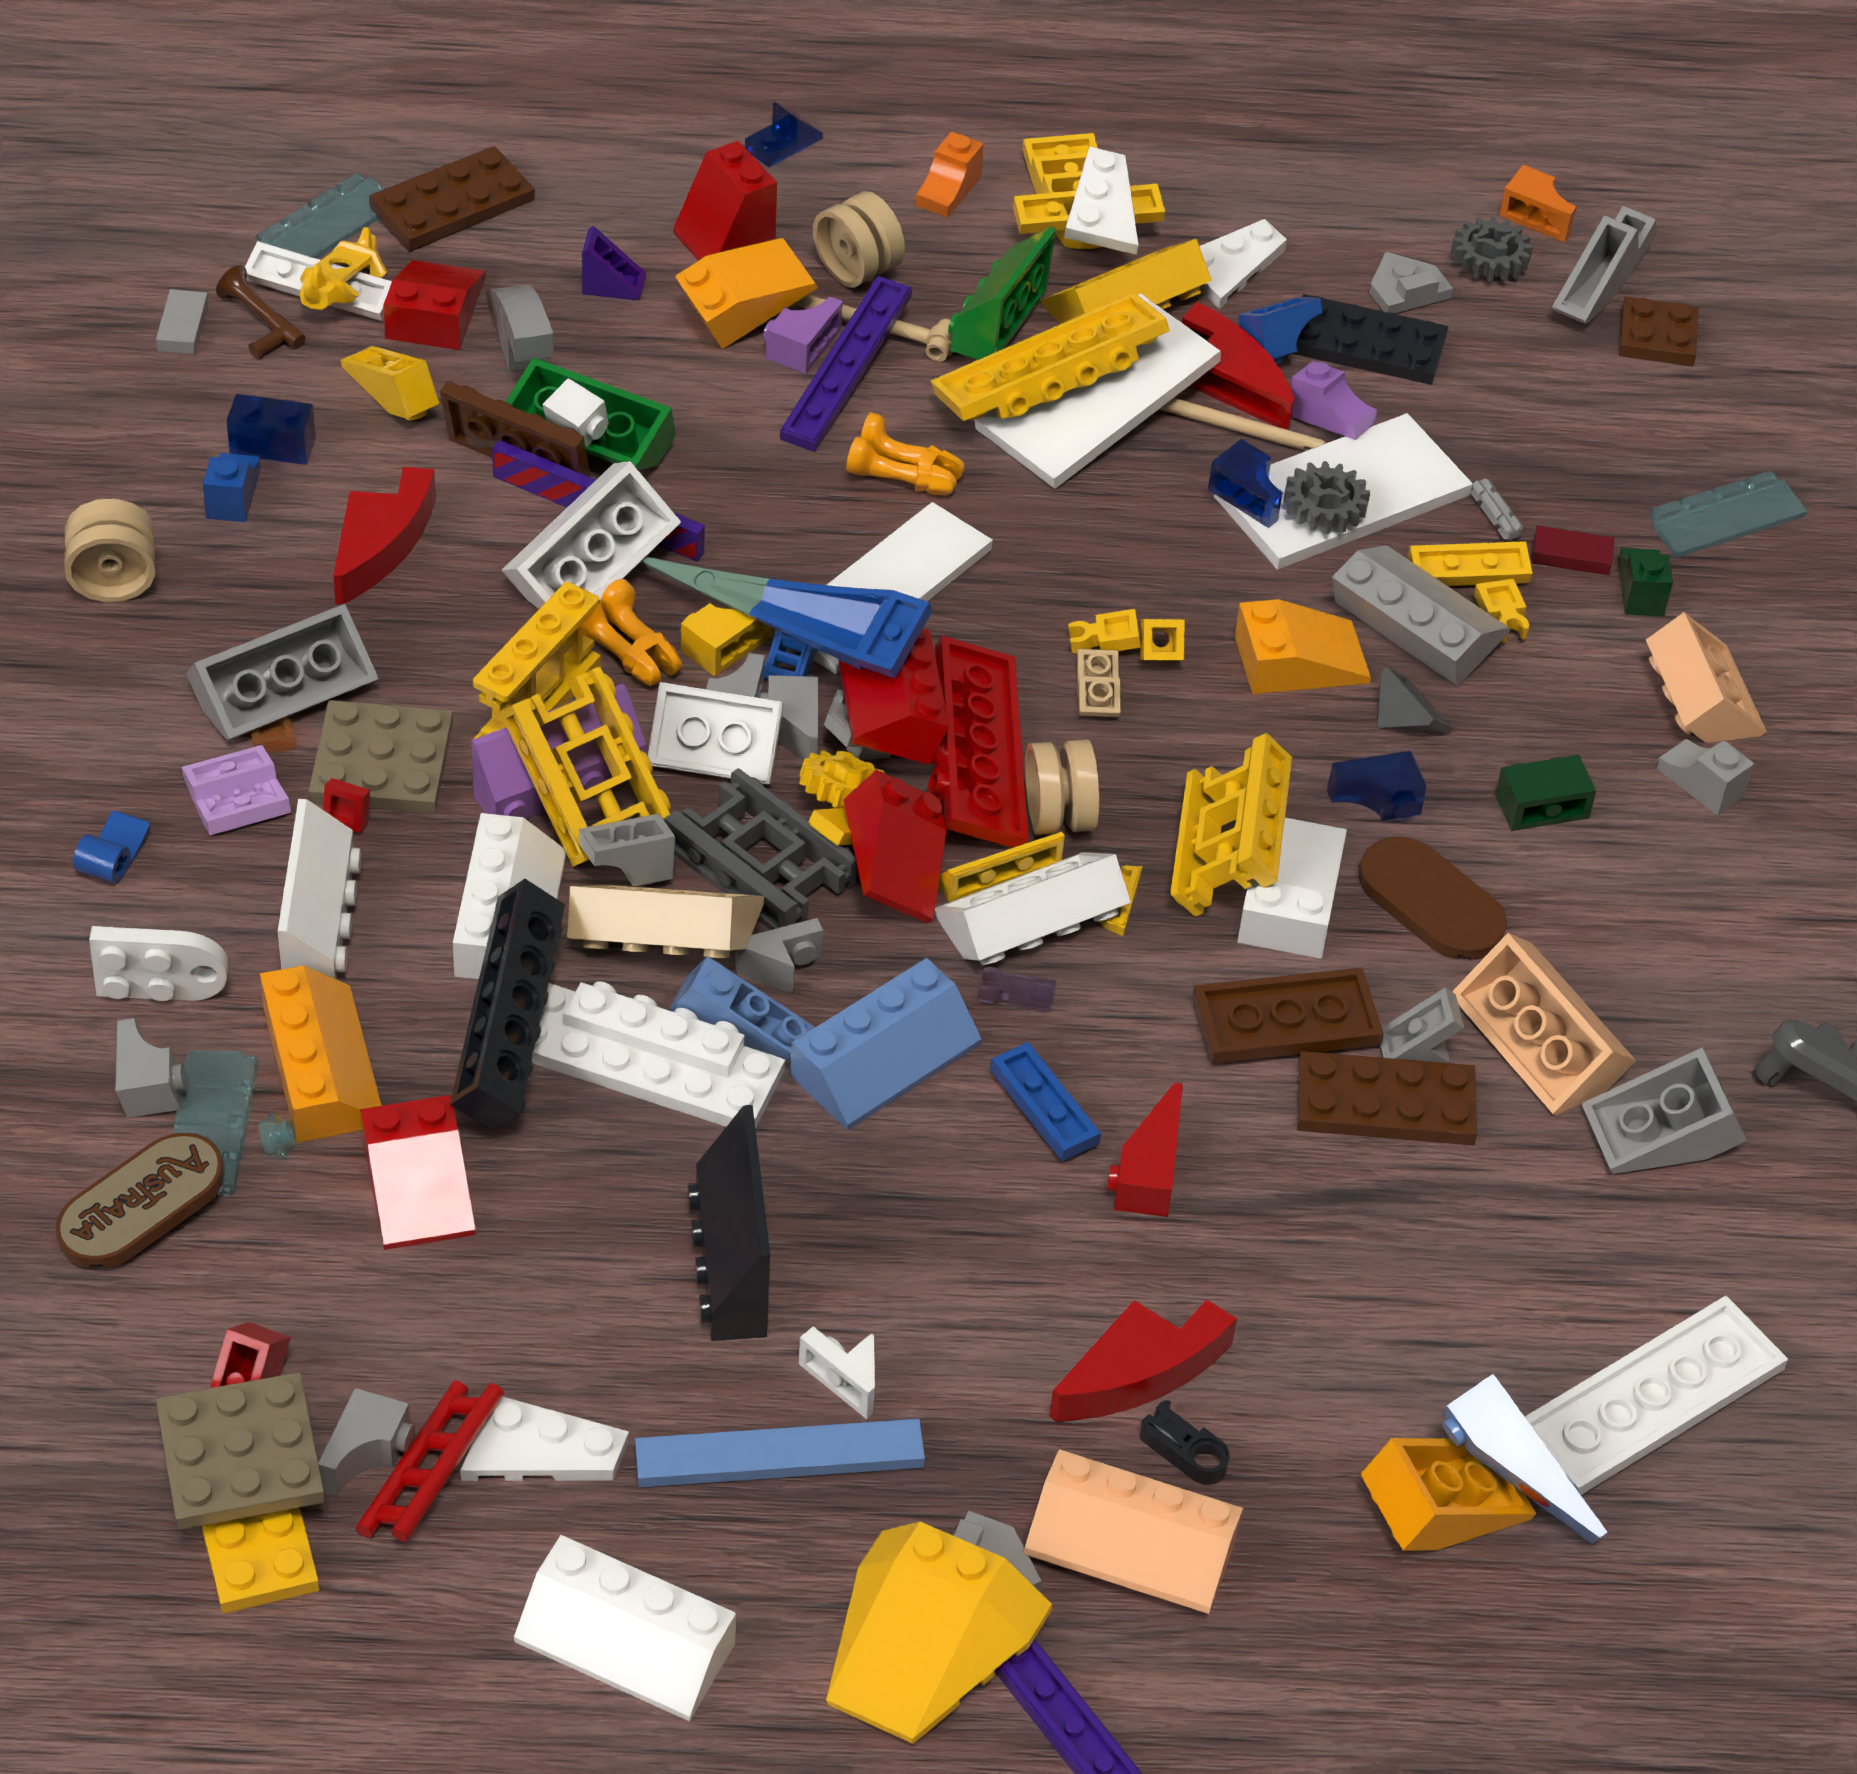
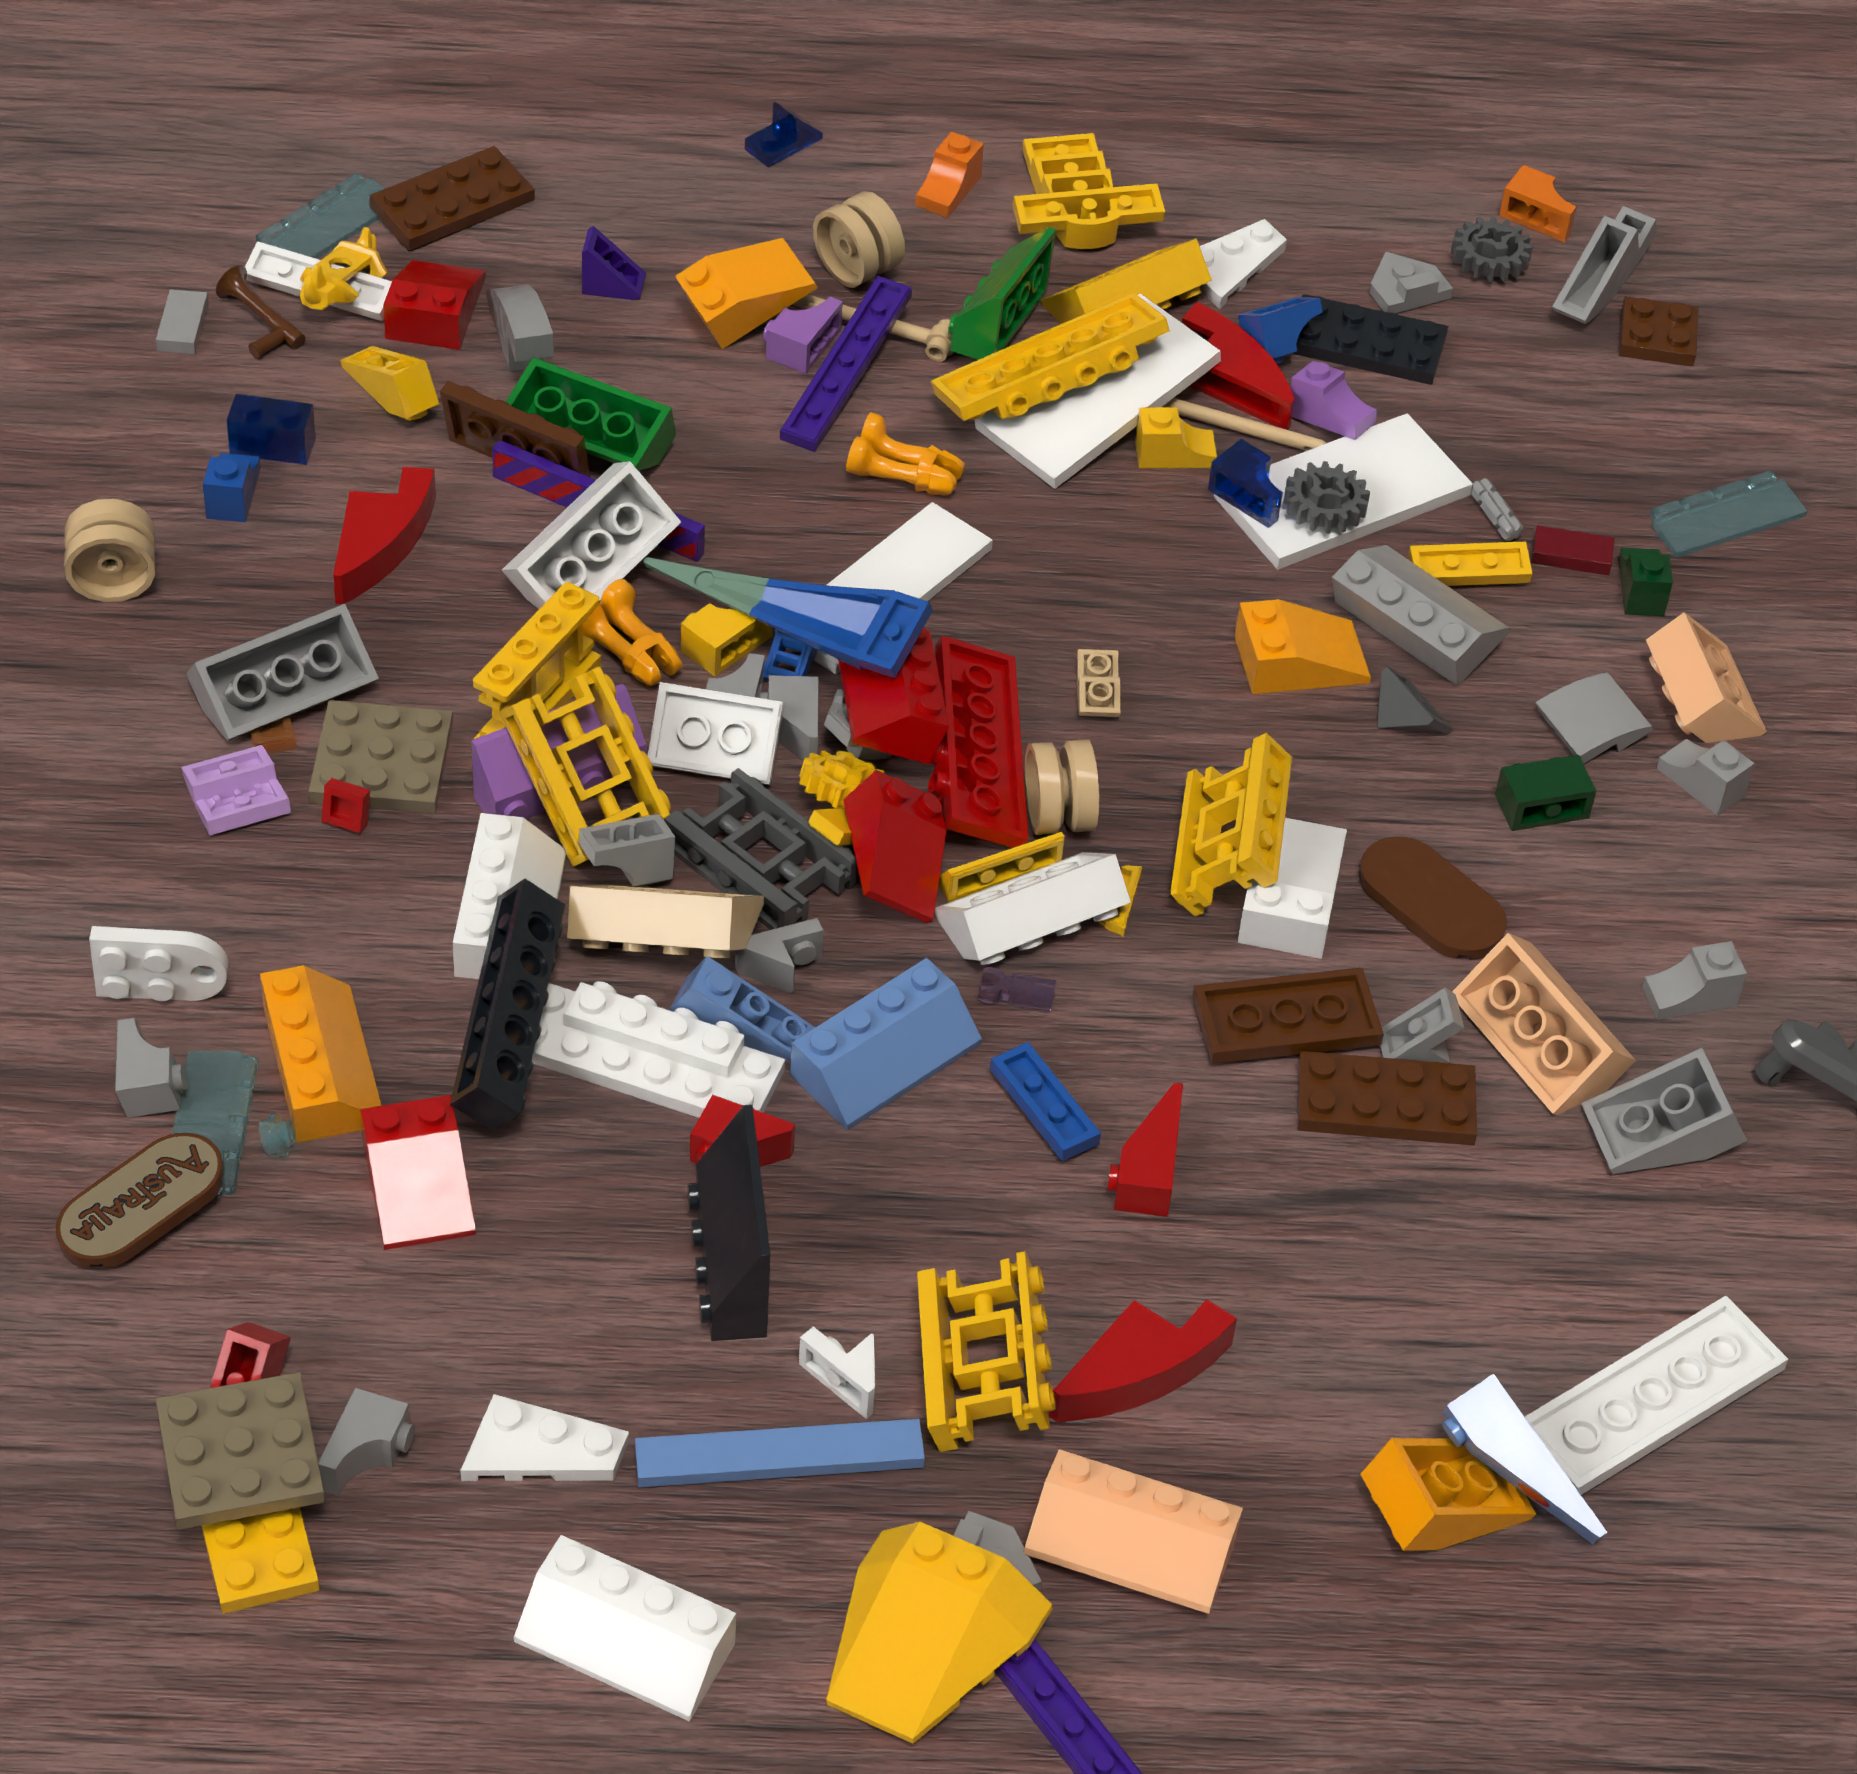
(114, 850): blue panel -> none
(318, 892): white slope -> none
(429, 1480): red bar -> none
(577, 409): white brick -> none
(728, 203): red slope -> none
(773, 1134): none -> red slope
(949, 1356): none -> yellow fence
(1103, 204): white wing -> none
(1110, 632): yellow plate -> none
(1169, 442): none -> yellow arch
(1172, 649): yellow plate -> none
(1181, 1442): black piece -> none
(1382, 783): clear blue arch -> none
(1504, 603): yellow plate -> none
(1593, 716): none -> light grey slope
(1701, 982): none -> light grey arch

